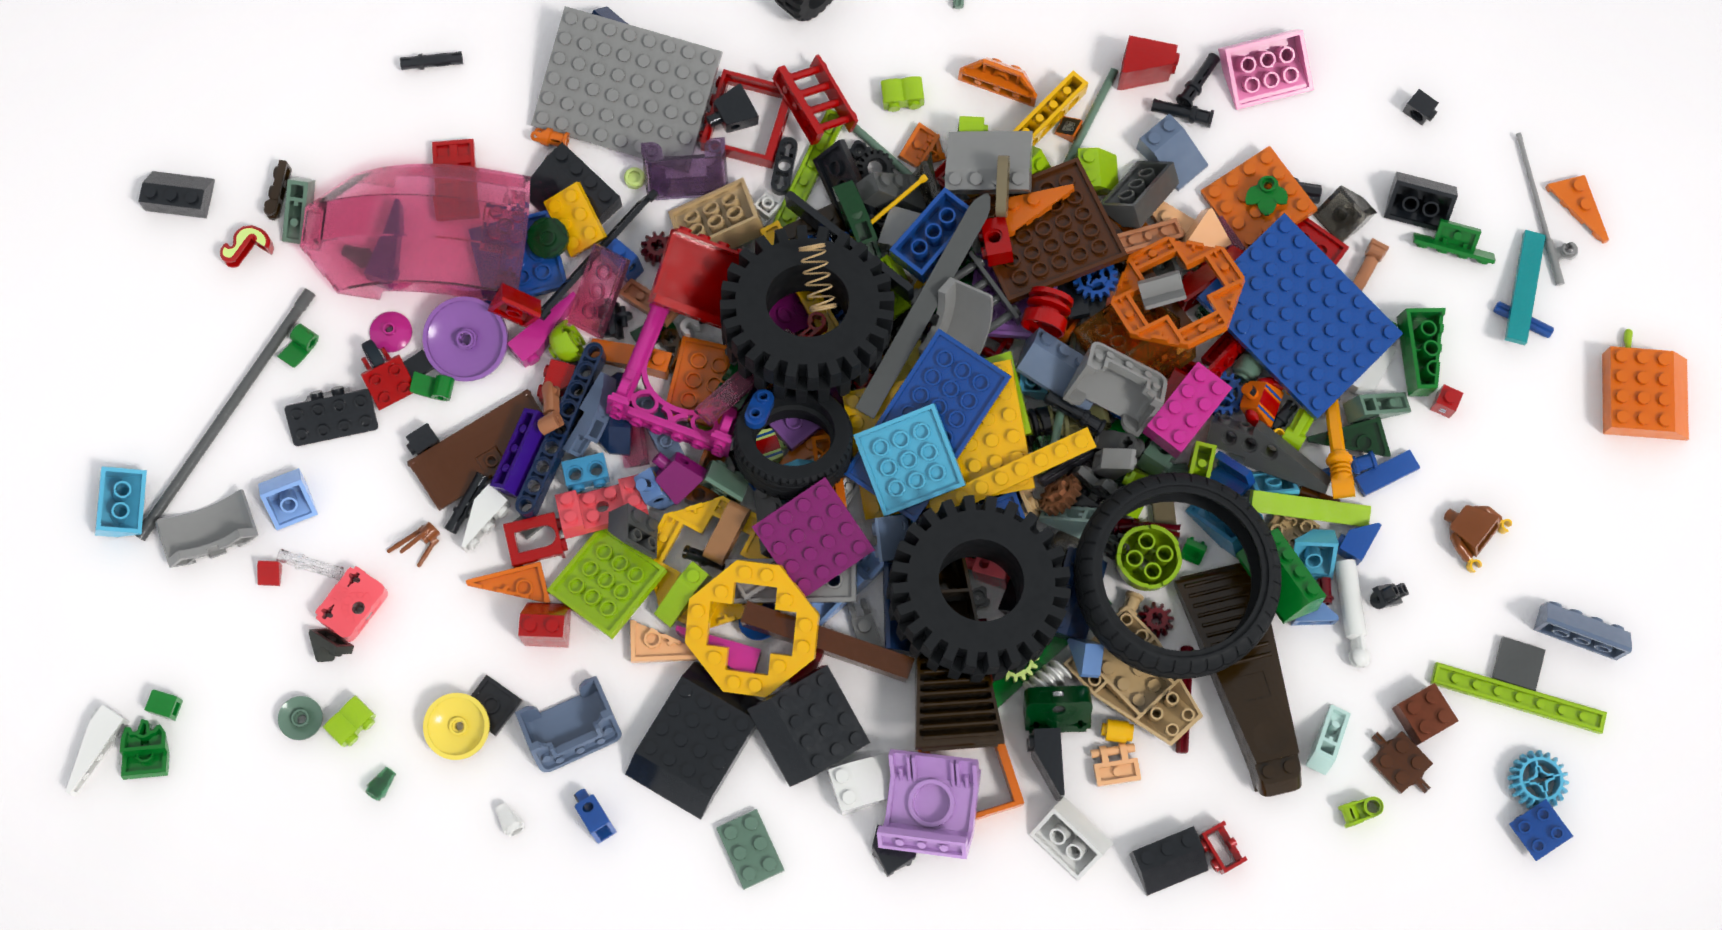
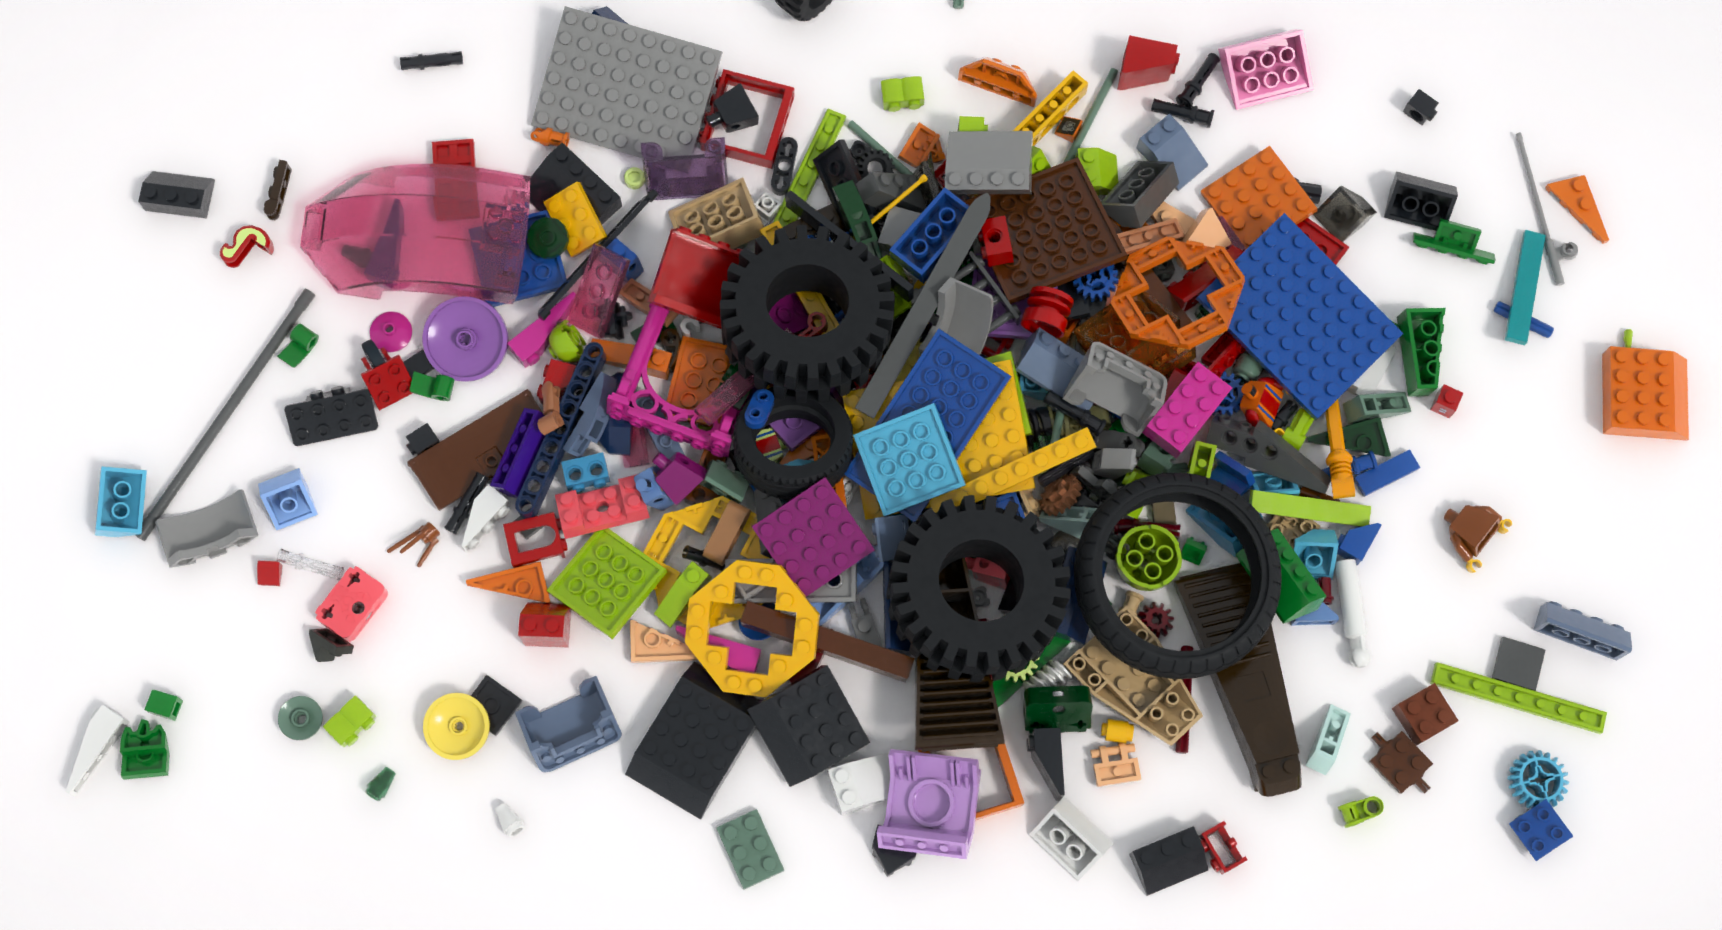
(298, 195): sand green slope -> none
(515, 306): red slope -> none
(593, 816): blue torso -> none
(634, 529): dark grey slope -> none
(652, 244): dark red gear -> none
(802, 111): red fence -> none
(813, 308): tan piece -> none
(1002, 186): dark tan beam -> none
(1029, 206): orange wing -> none
(1087, 656): medium blue slope -> none
(1162, 290): light grey panel -> none
(1266, 198): green plate -> none
(1374, 253): nougat piece -> none
(1388, 595): black hips -> none

